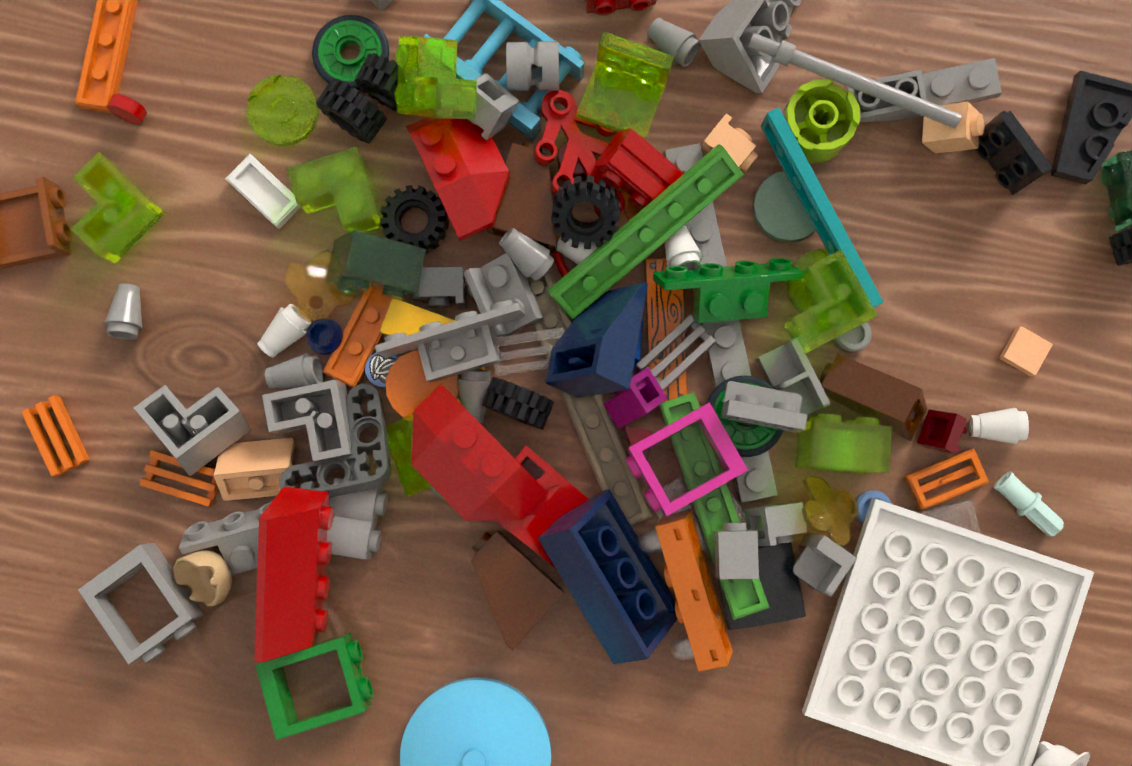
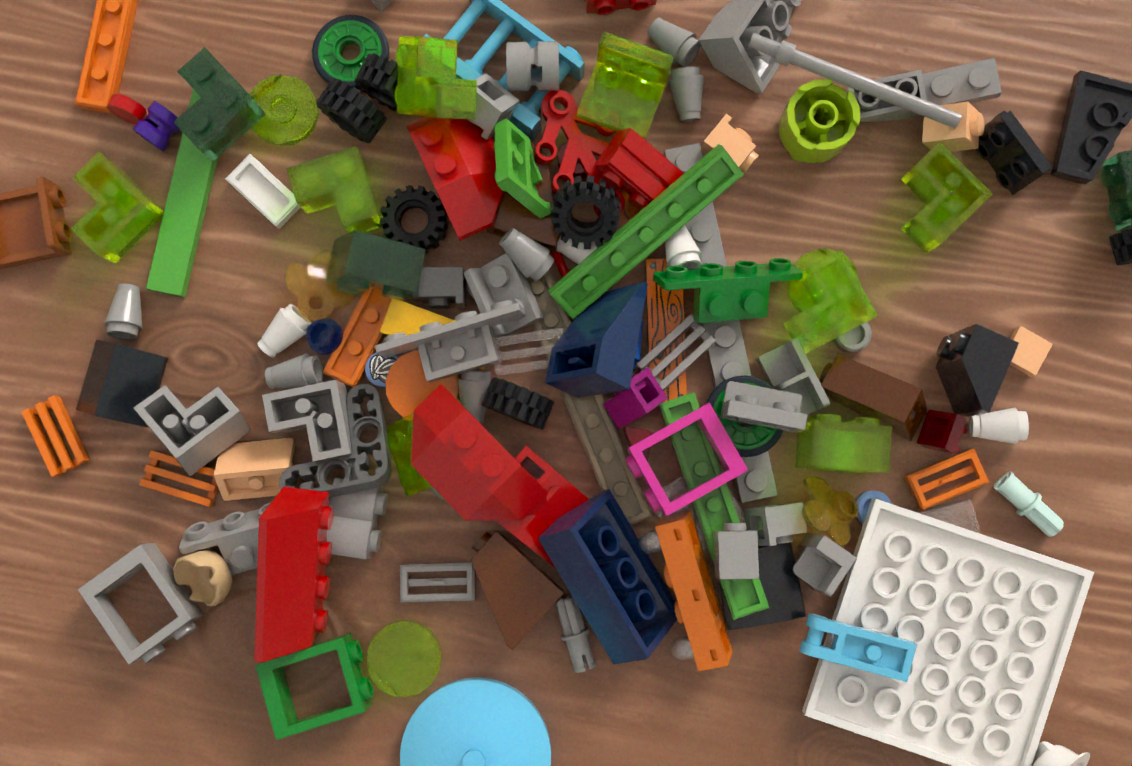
(119, 381): none -> black slope
(157, 126): none -> dark purple wheel
(182, 219): none -> bright green tile
(222, 111): none -> clear green brick
(404, 658): none -> clear neon green tile
(470, 581): none -> light grey tile
(517, 168): none -> bright green wing
(575, 634): none -> light grey axle
(687, 92): none -> light grey cone
(780, 211): sand green tile -> none
(814, 198): teal tile -> none
(859, 648): none -> medium azure plate
(949, 195): none -> clear neon green brick
(974, 367): none -> black slope

